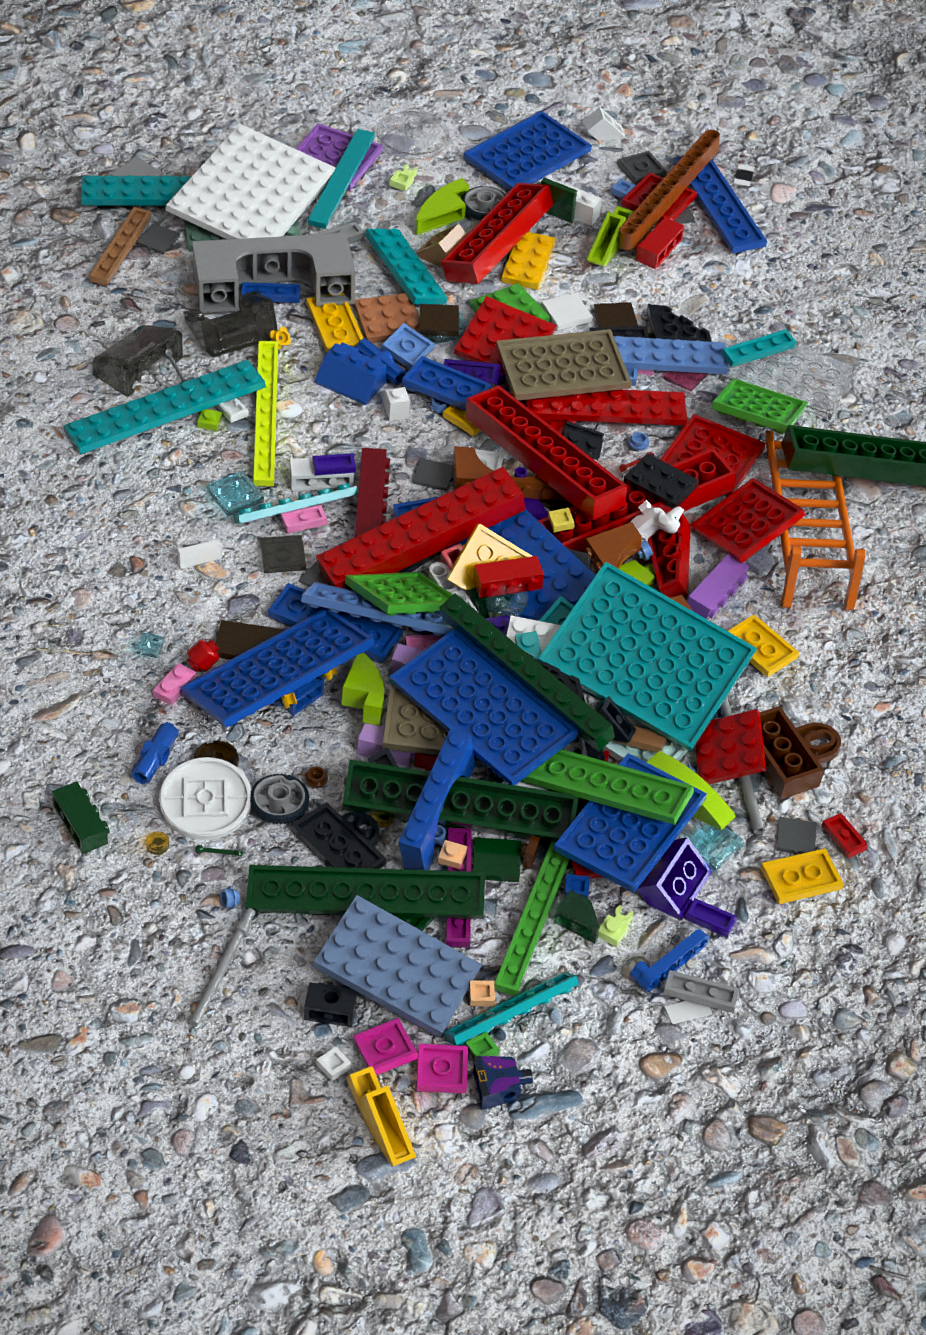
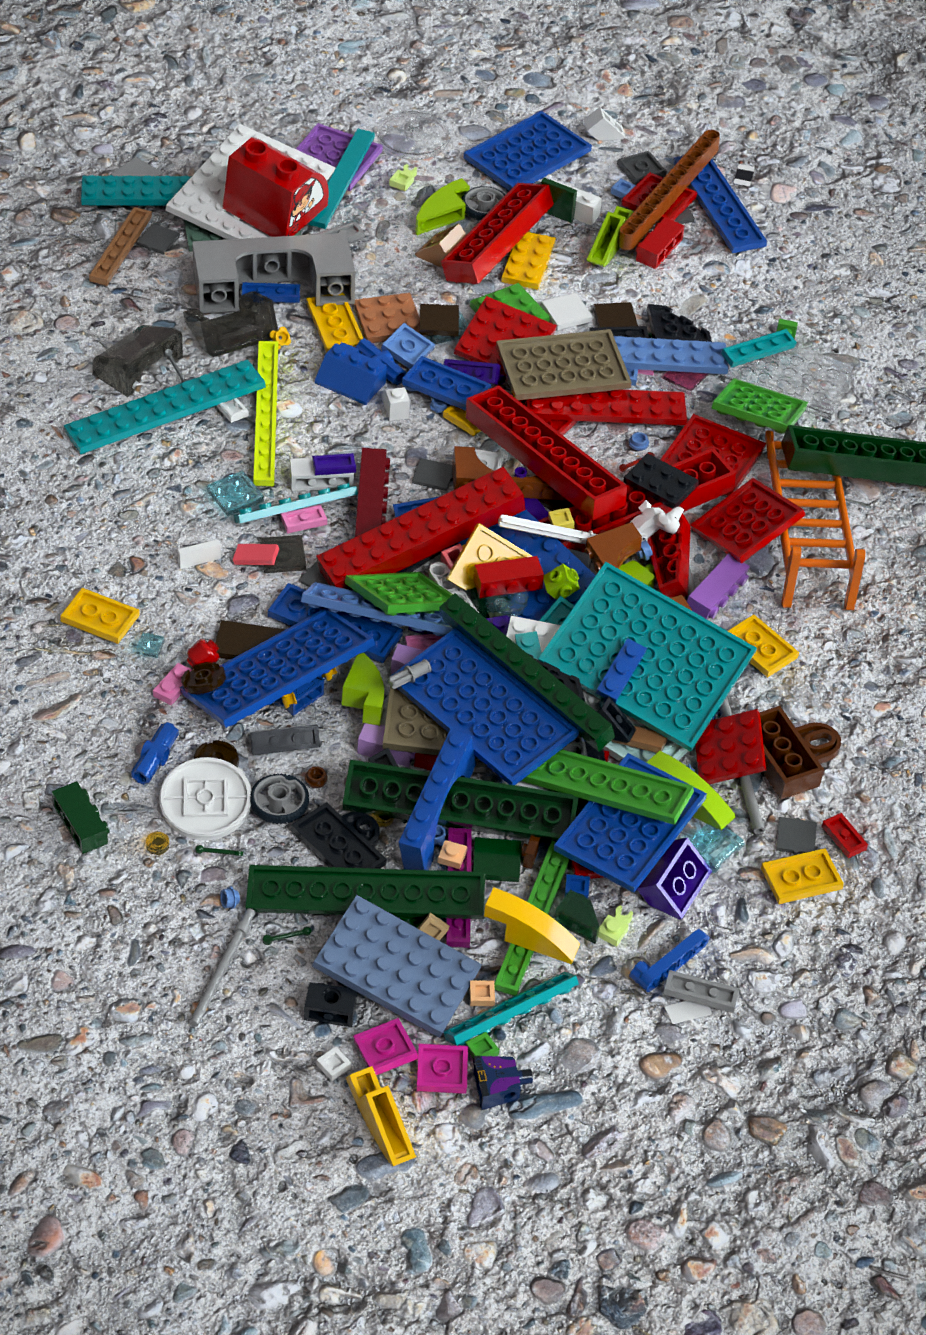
(100, 615): none -> yellow plate
(203, 678): none -> dark brown tile
(209, 419): lime plate -> none
(255, 554): none -> coral tile
(267, 939): none -> dark green hinge
(272, 189): none -> red brick
(285, 739): none -> black plate
(406, 266): teal plate -> none
(409, 674): none -> light grey axle
(434, 927): none -> tan plate
(530, 926): none -> yellow slope
(544, 529): none -> white axle
(561, 581): none -> lime brick
(584, 438): black plate -> none
(621, 670): none -> blue plate
(710, 917): dark purple tile -> none
(791, 326): none -> bright green plate

